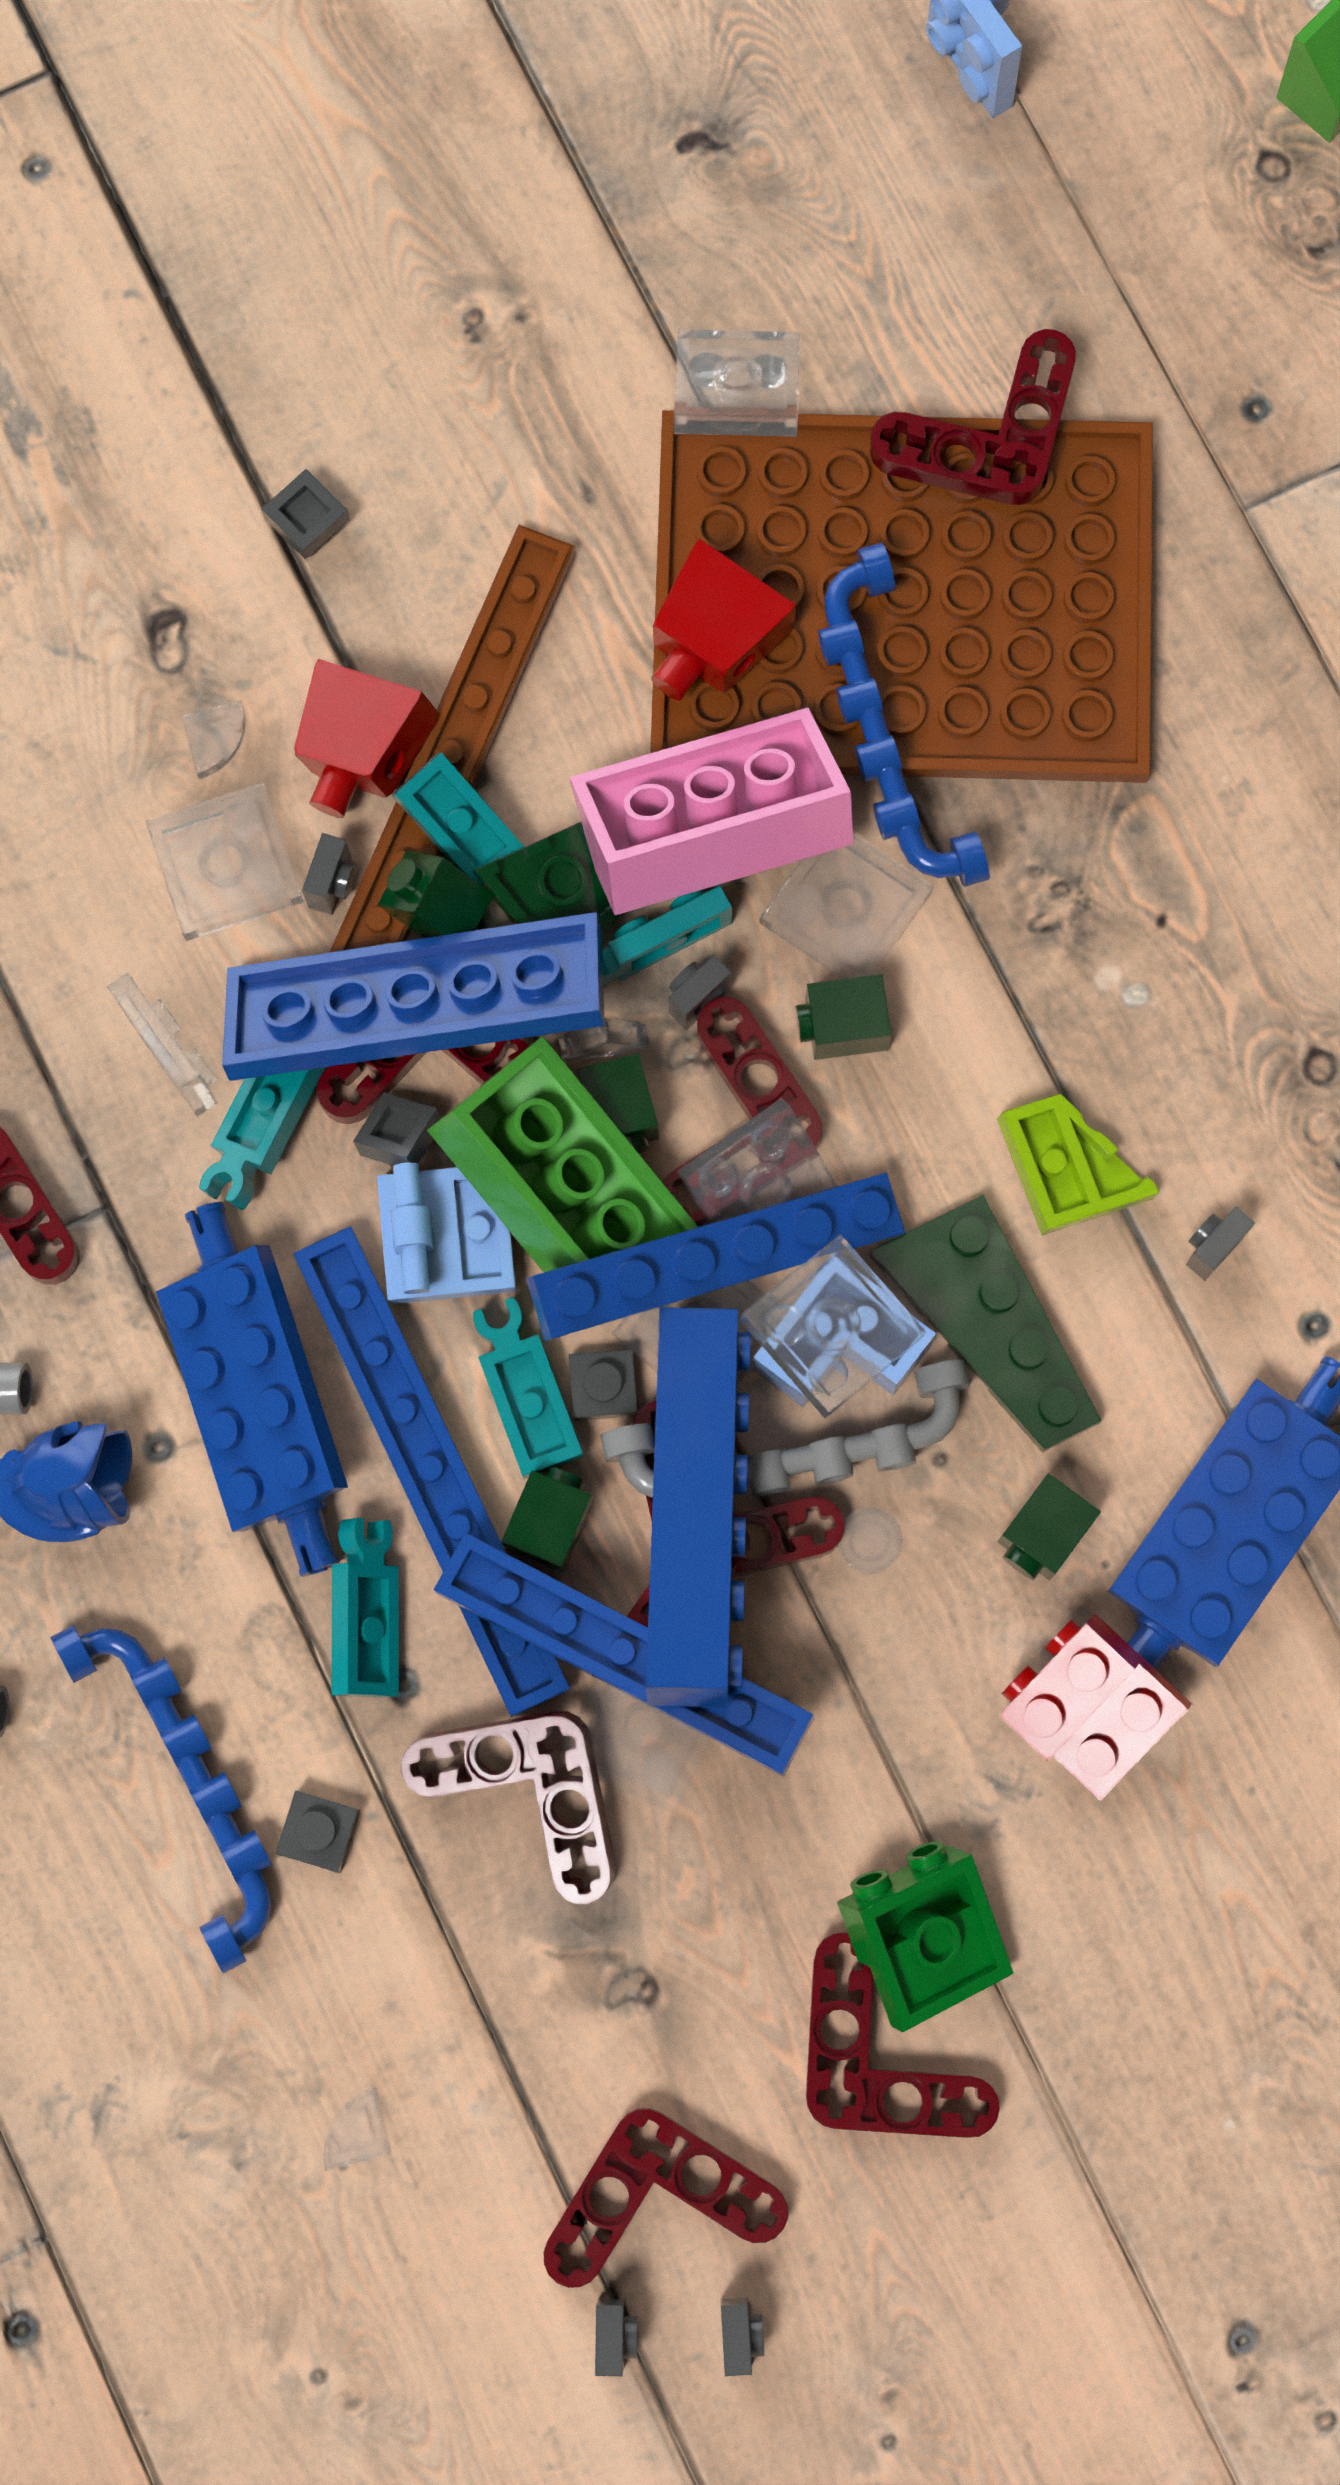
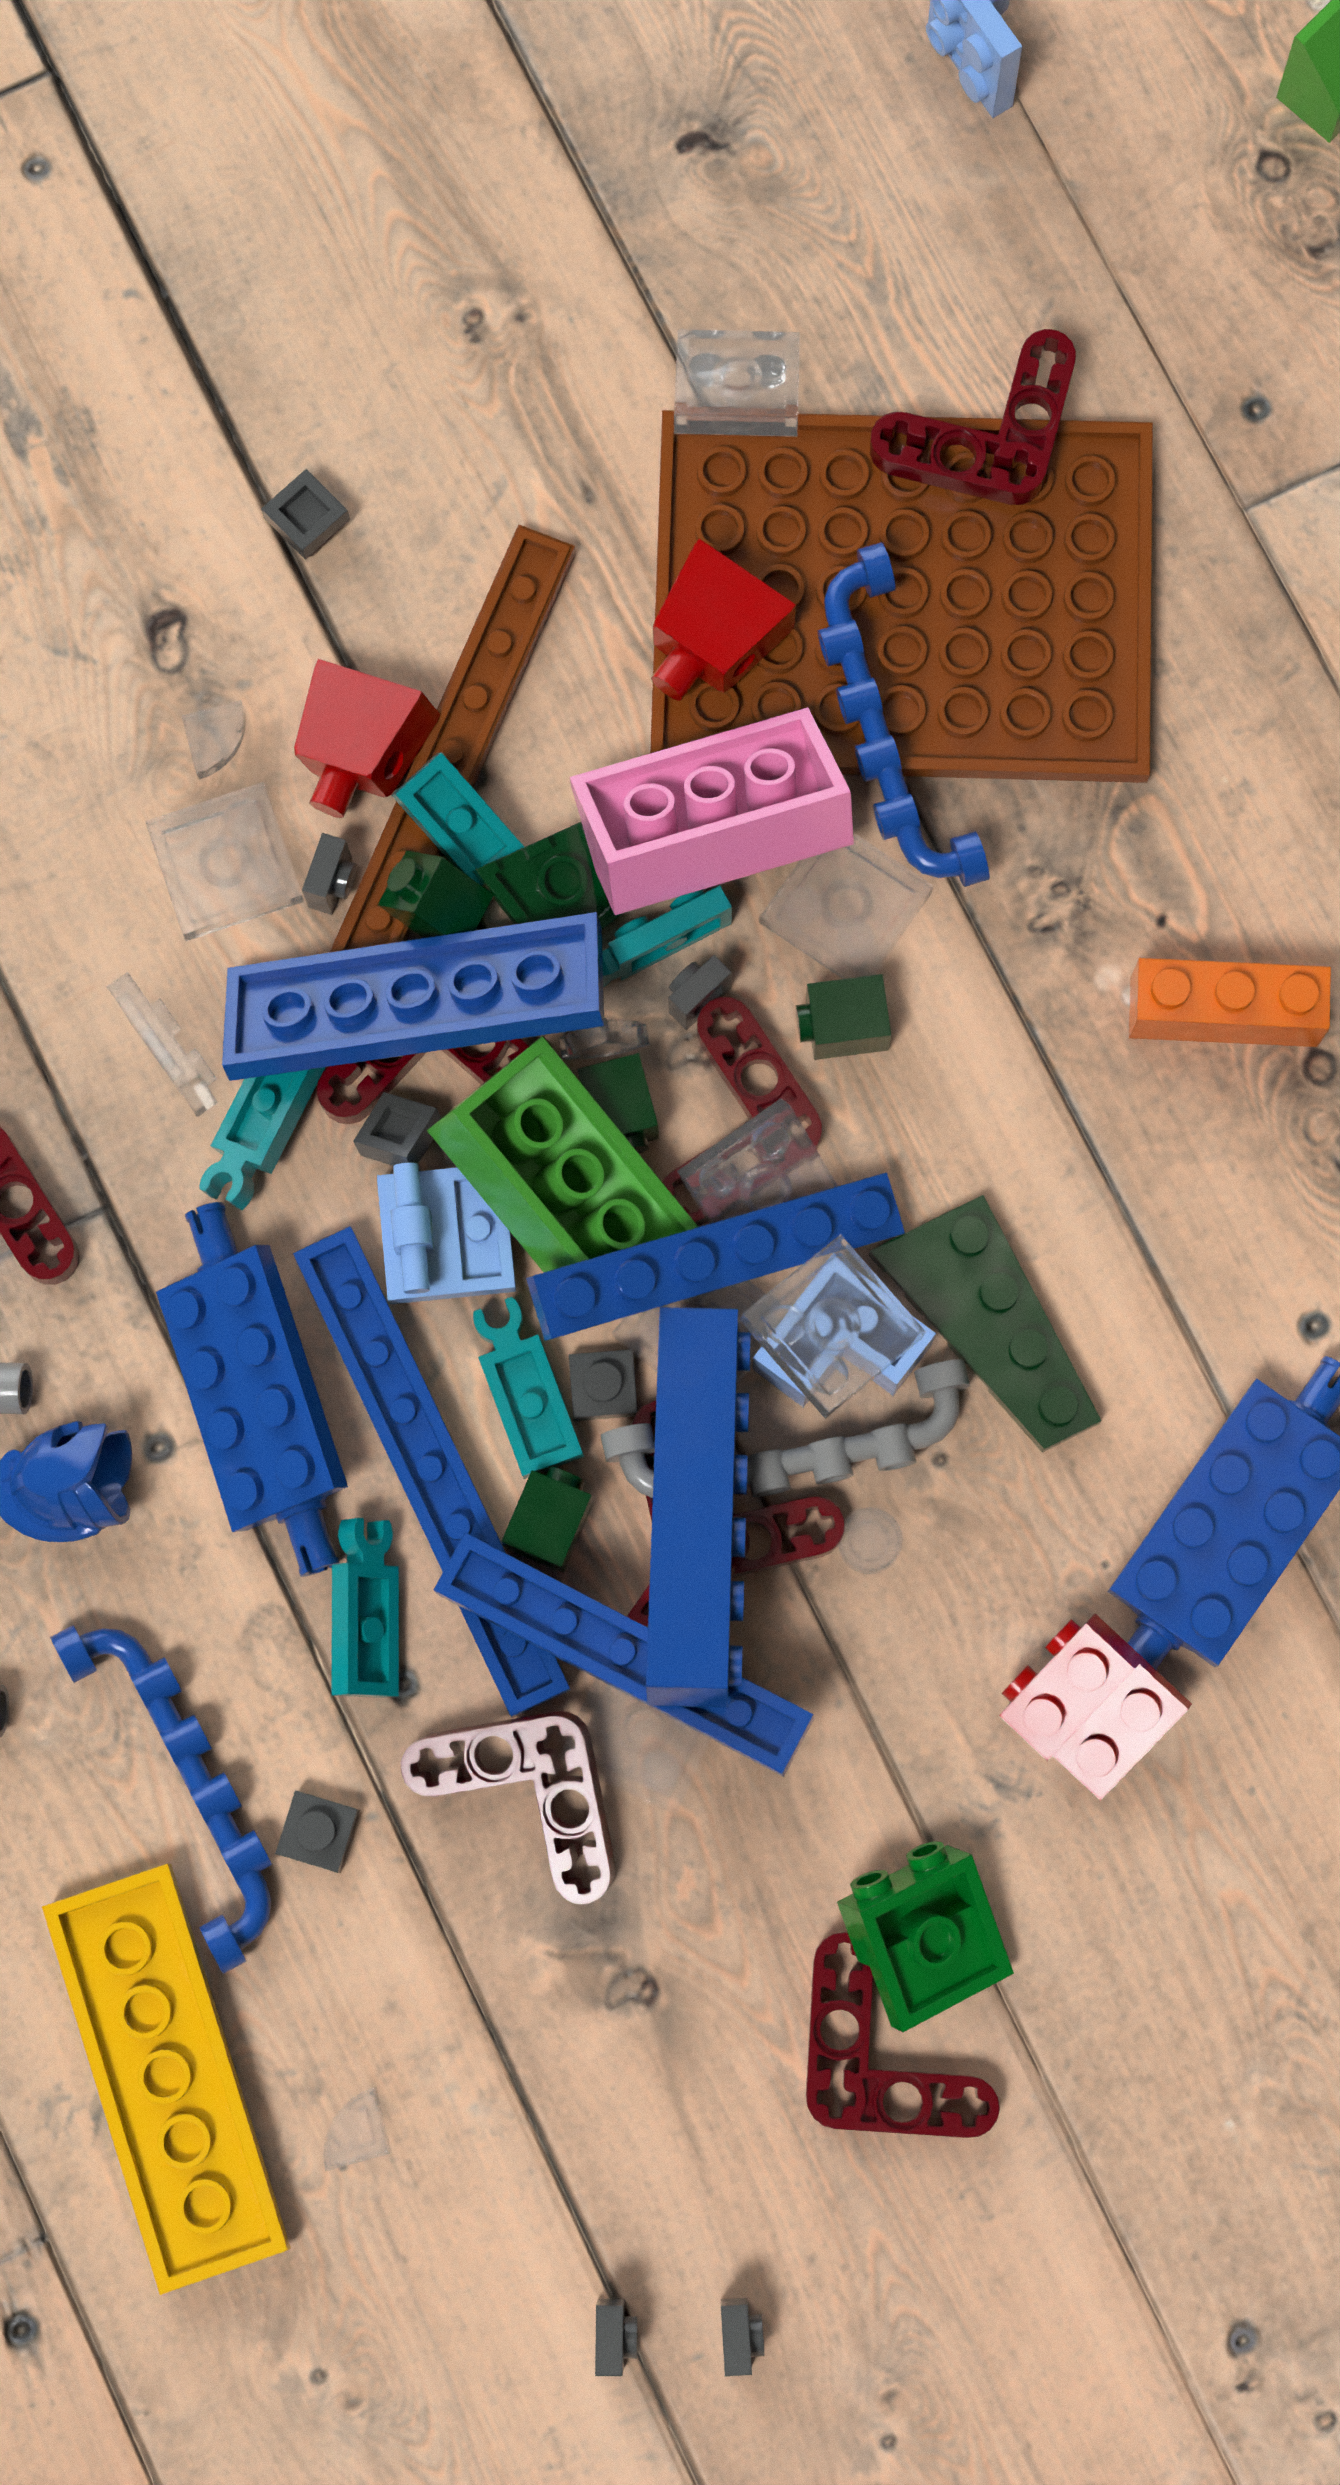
(166, 2078): none -> yellow plate
(638, 2177): dark red beam -> none
(1047, 1529): dark green brick -> none
(1068, 1166): lime wing -> none
(1217, 1240): dark grey plate -> none
(1229, 1002): none -> orange brick

